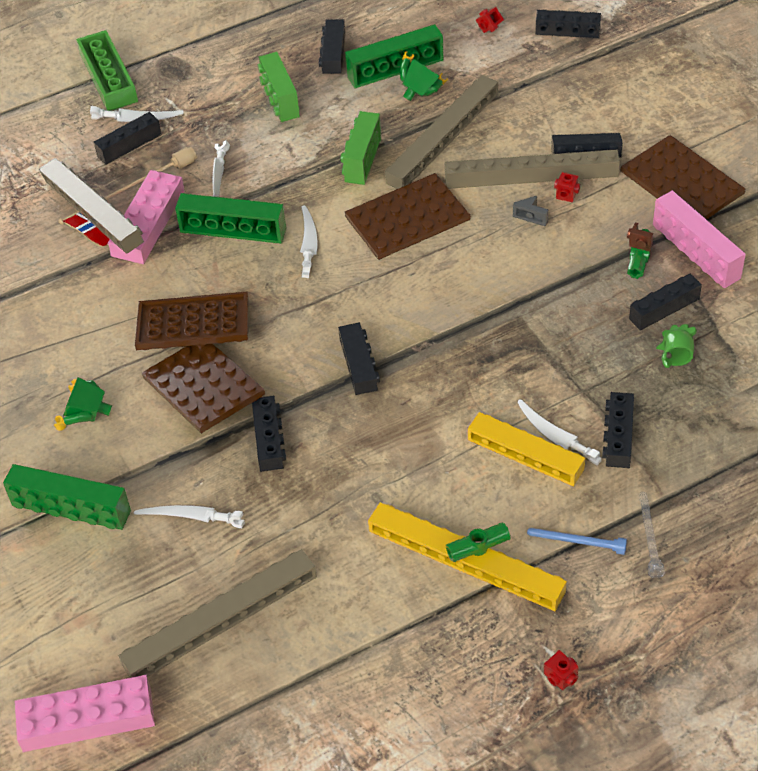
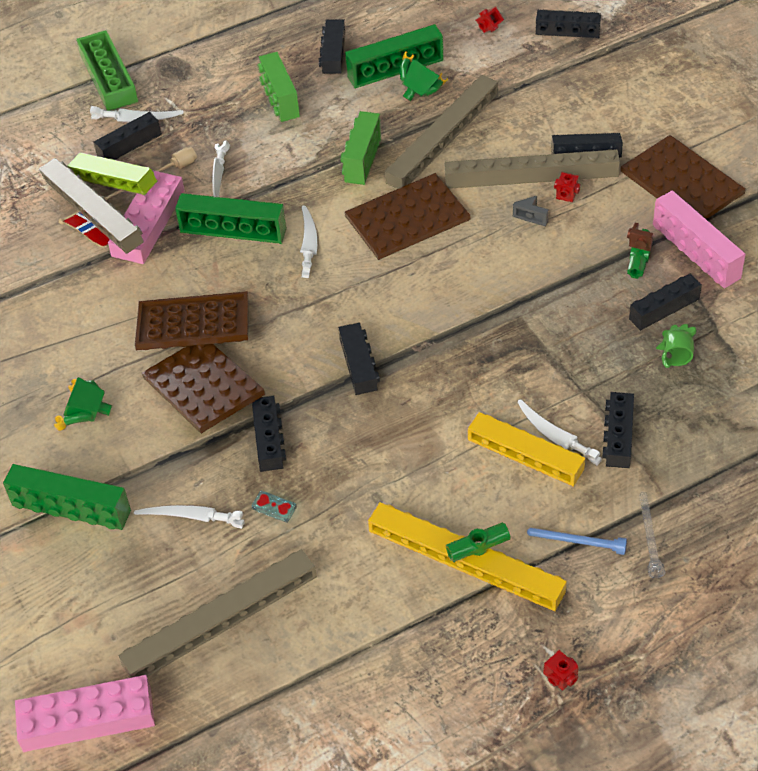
(113, 173): none -> brick
(274, 506): none -> clear light blue tile

